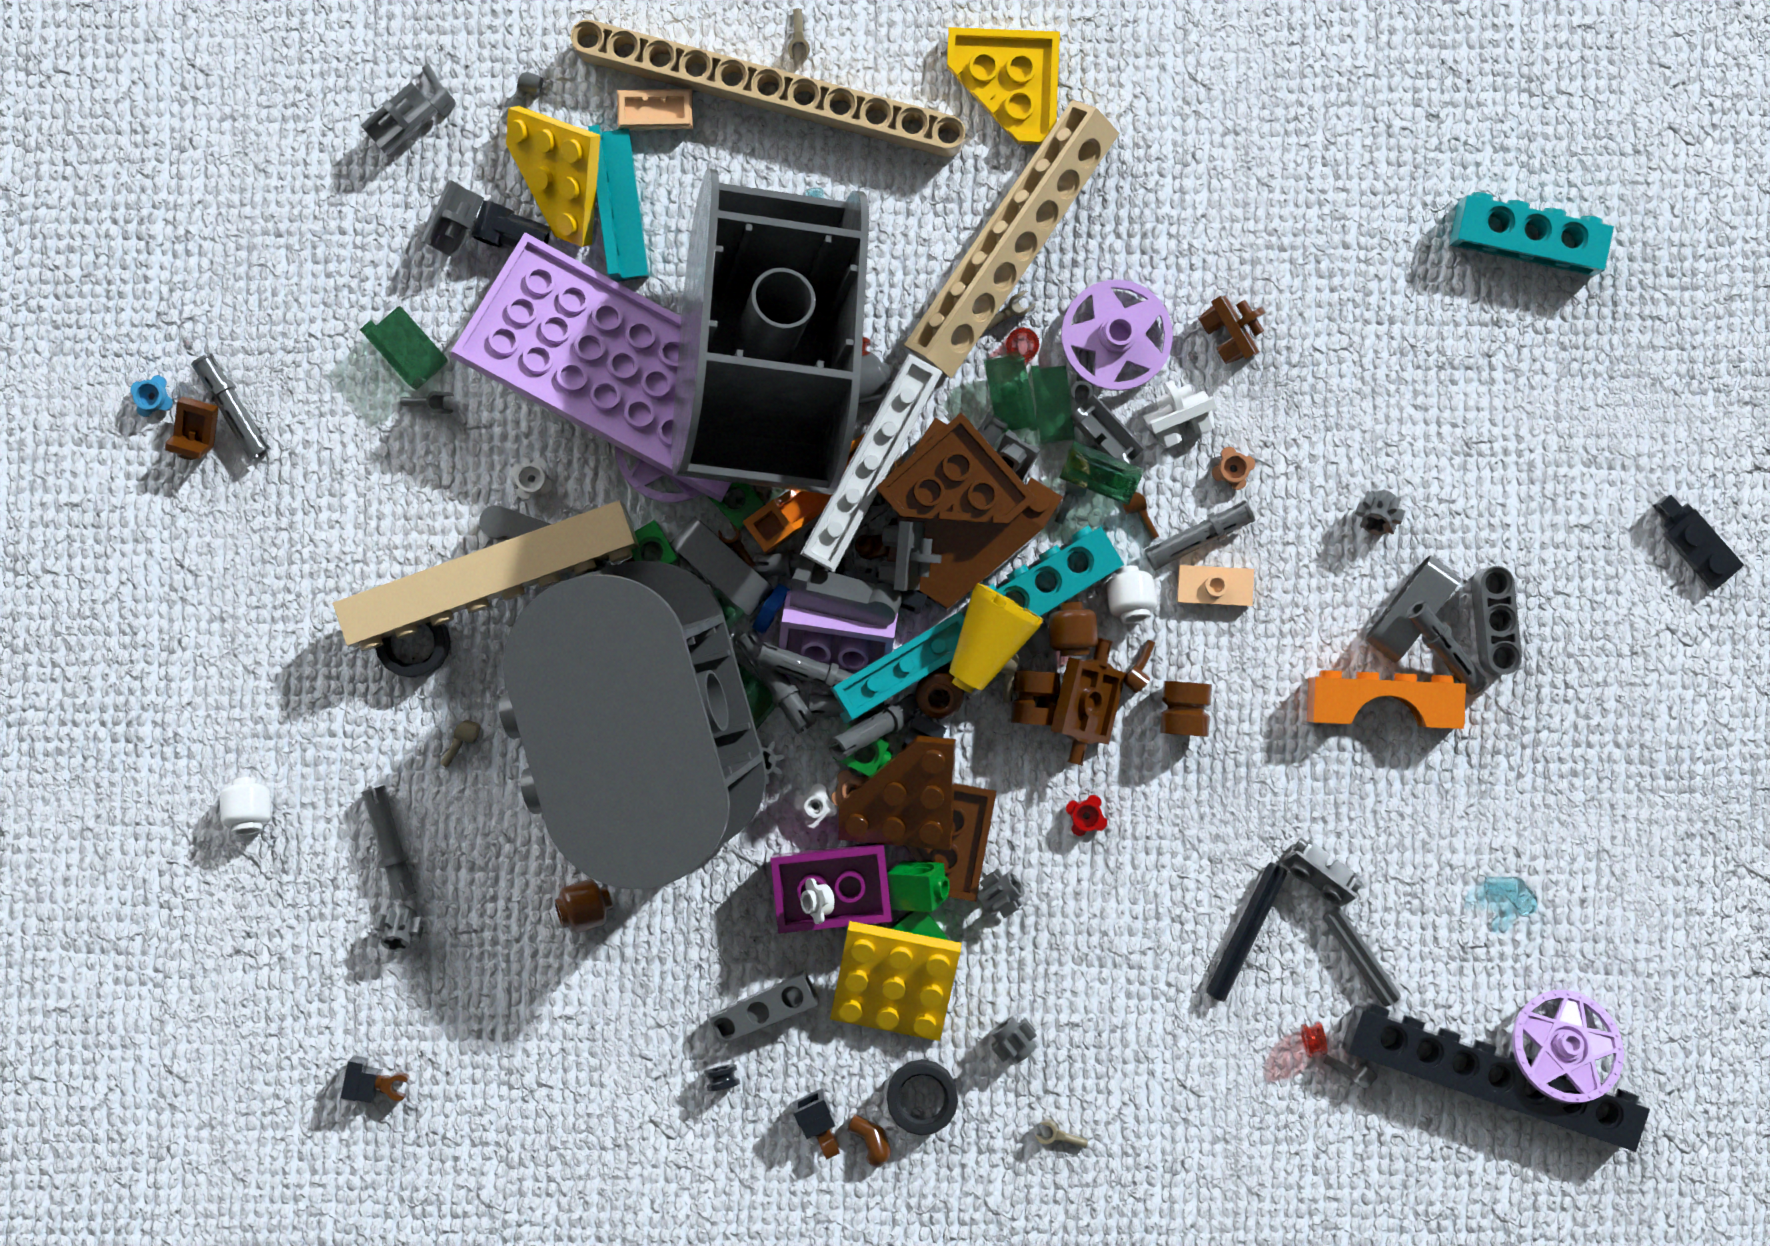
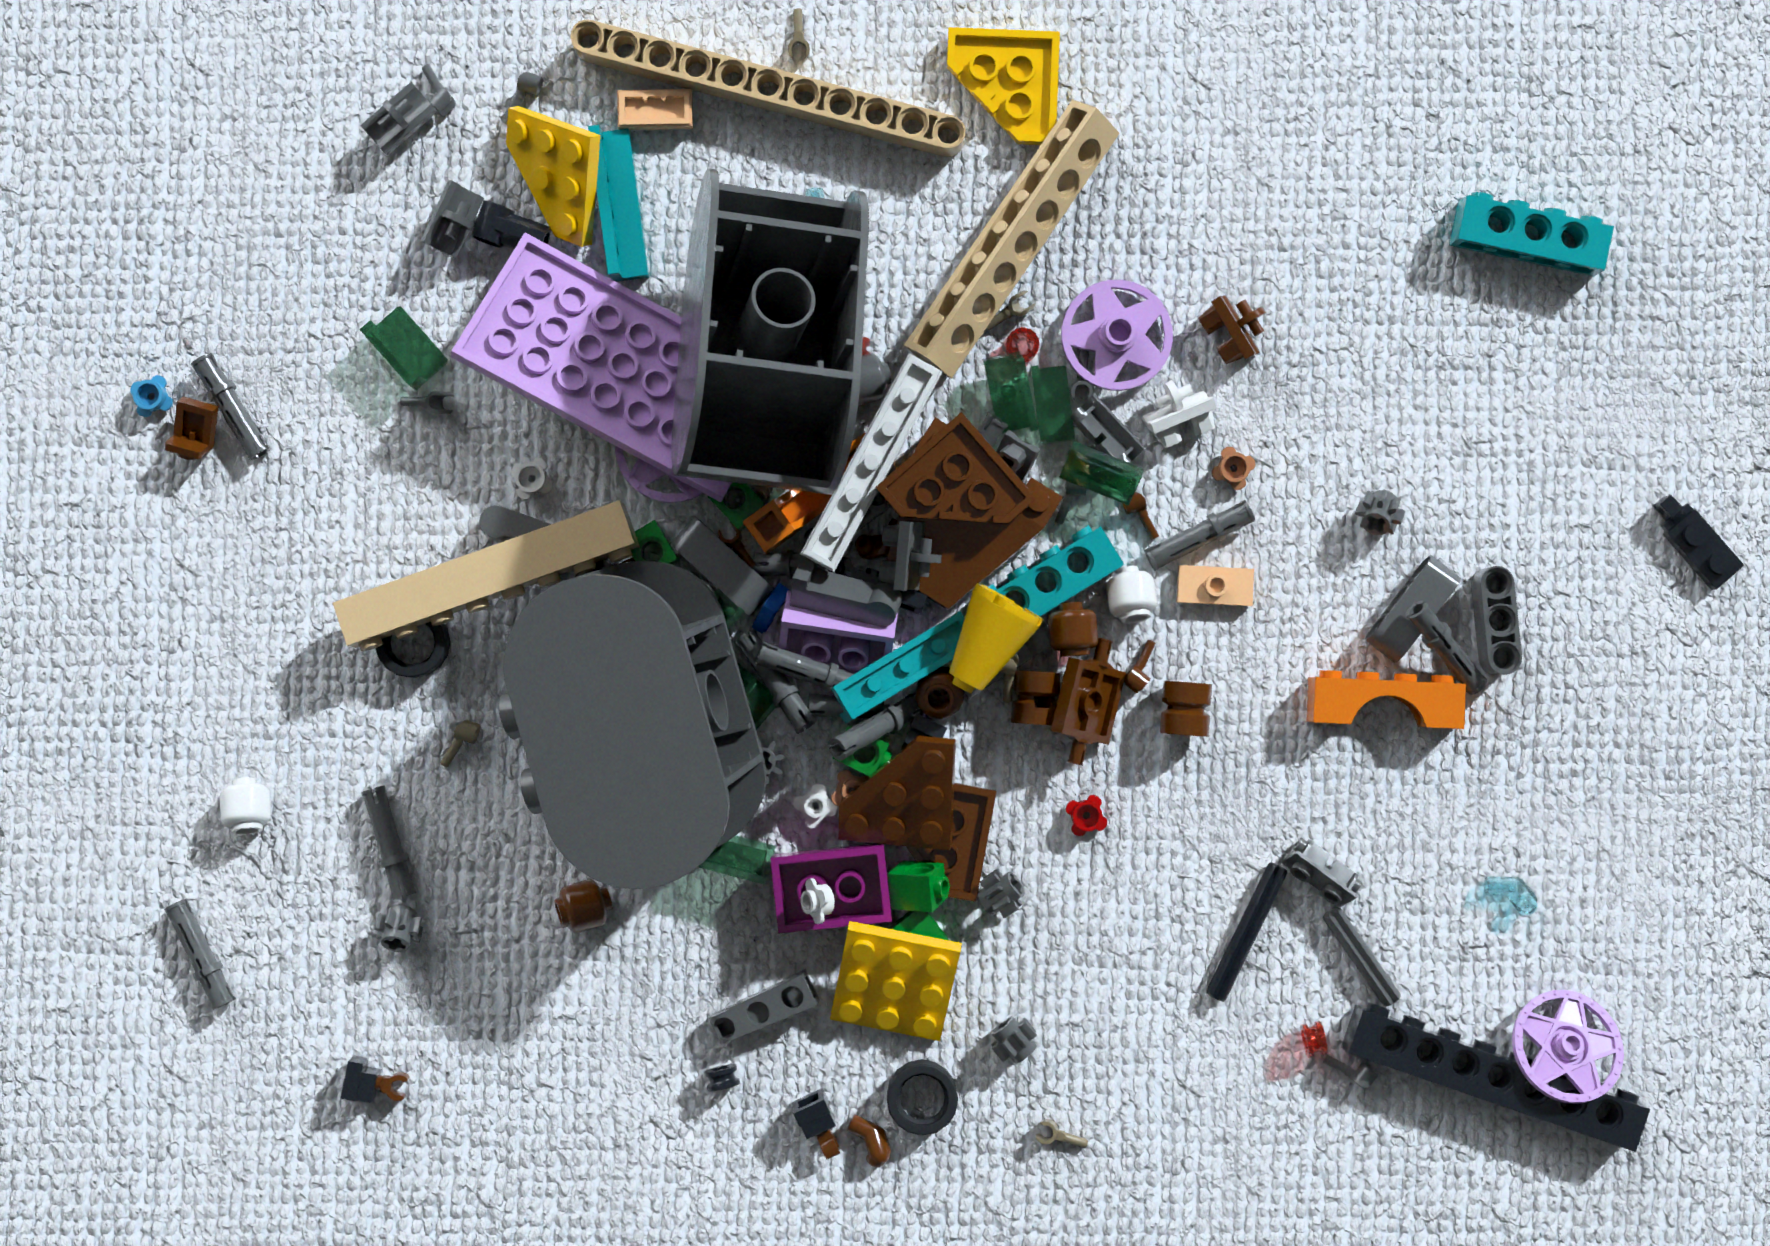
(199, 953): none -> dark grey pin
(742, 859): none -> clear green panel

